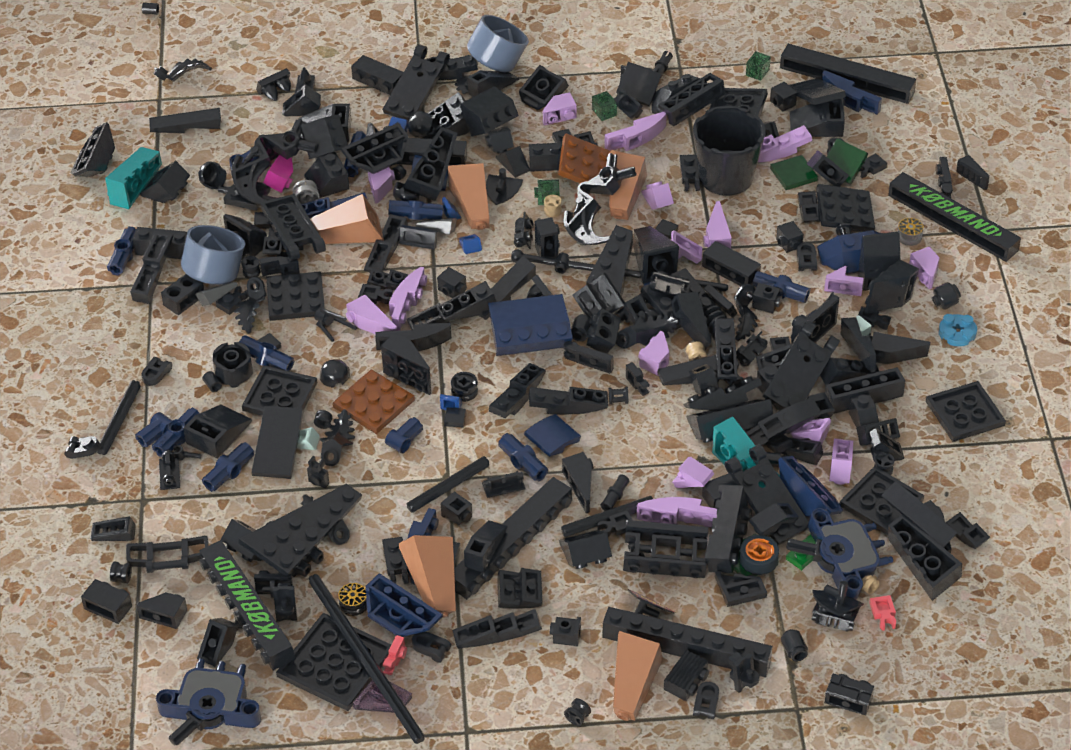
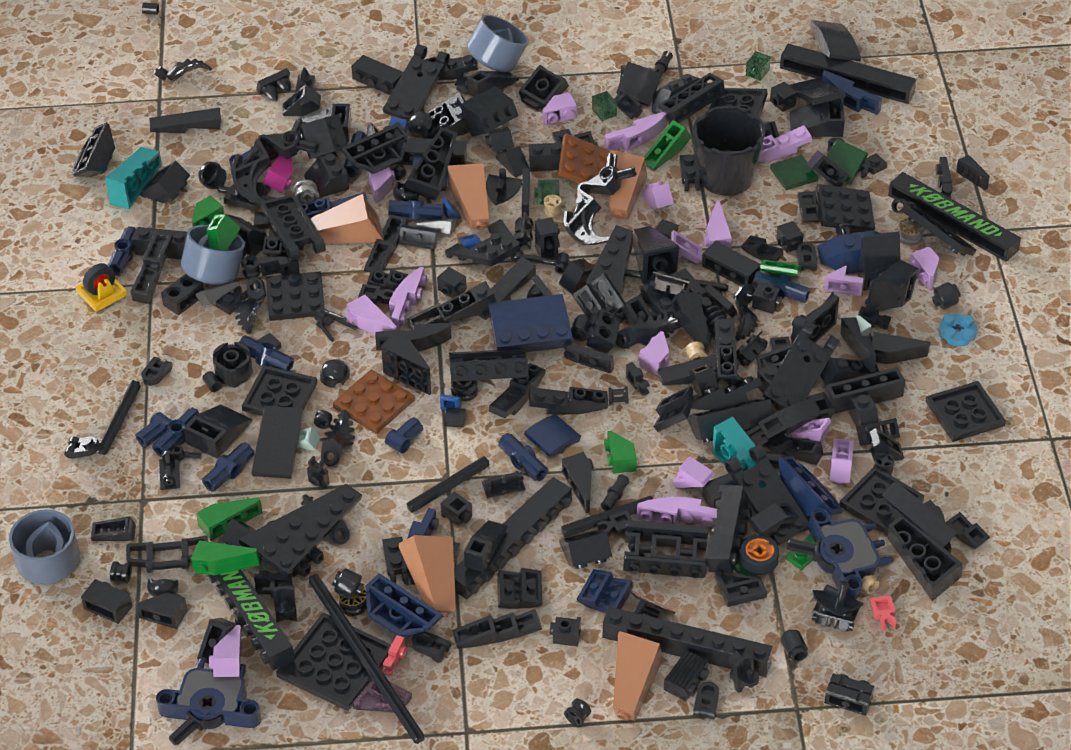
(42, 532): none -> sand blue piece
(100, 287): none -> plate
(158, 587): none -> black hair
(206, 211): none -> green slope
(216, 517): none -> green slope
(222, 232): none -> green slope
(222, 558): none -> green slope
(226, 655): none -> lavender slope
(348, 583): none -> black head
(488, 364): none -> black fence
(490, 251): none -> black wing
(525, 191): none -> black tile
(575, 275): none -> black slope
(604, 591): none -> dark blue slope
(621, 453): none -> green slope
(667, 145): none -> green slope
(674, 409): none -> black slope
(759, 249): none -> black slope
(780, 268): none -> green slope
(835, 40): none -> black slope
(919, 216): none -> black hinge

